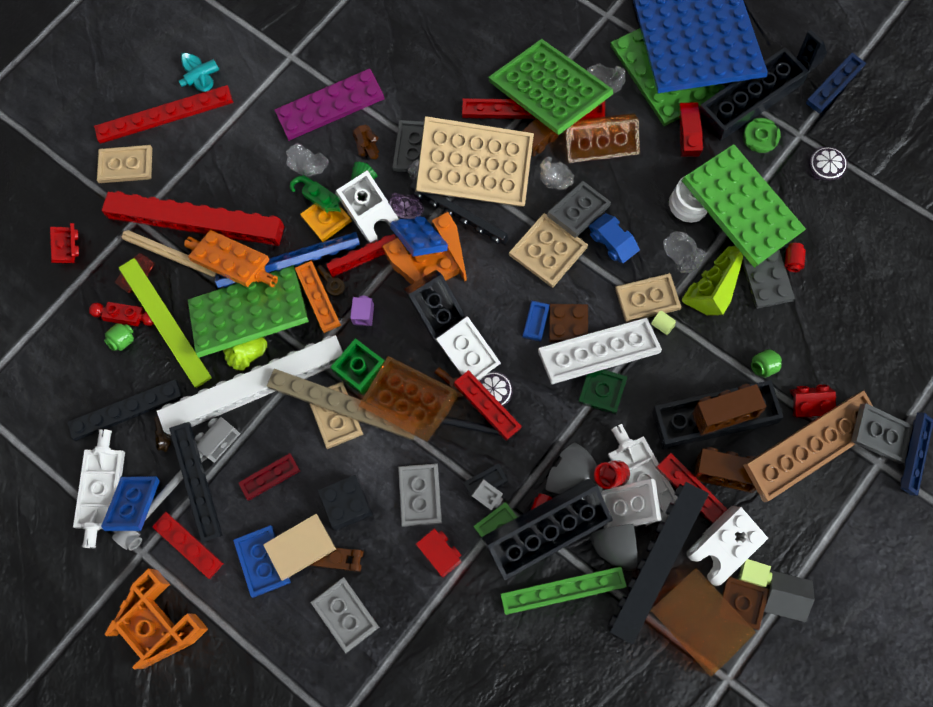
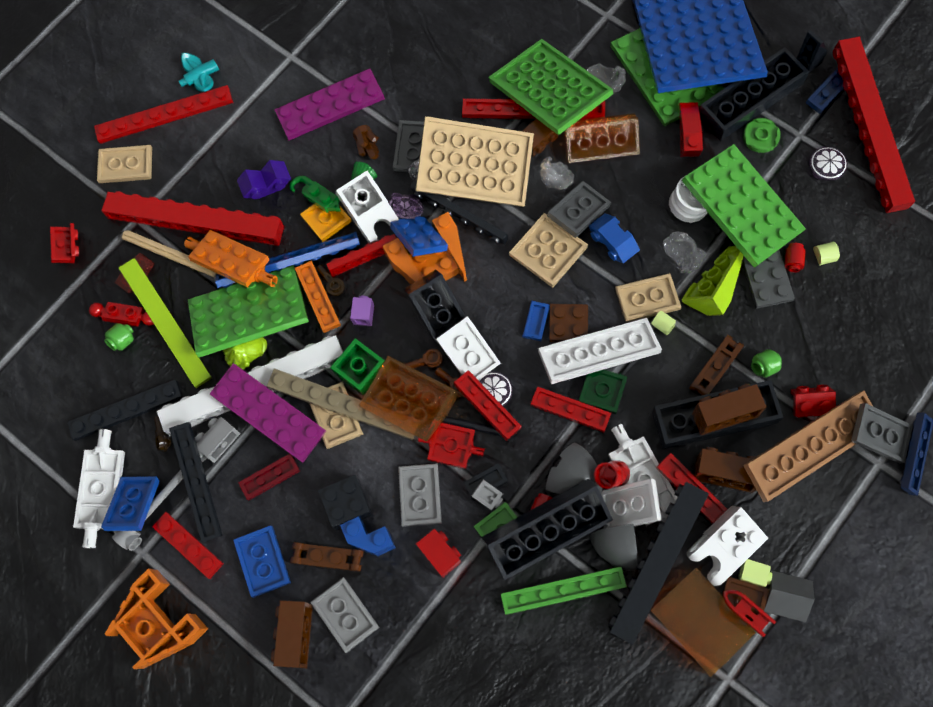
(261, 183): none -> dark purple brick
(268, 412): none -> magenta plate
(292, 634): none -> reddish brown brick
(299, 547): tan tile -> none
(304, 161): clear hair -> none
(375, 543): none -> blue brick
(431, 358): none -> reddish brown plate
(452, 445): none -> red plate
(570, 409): none -> red plate
(716, 366): none -> reddish brown plate
(744, 607): none -> red piece
(826, 253): none -> yellowish green brick
(873, 125): none -> red brick

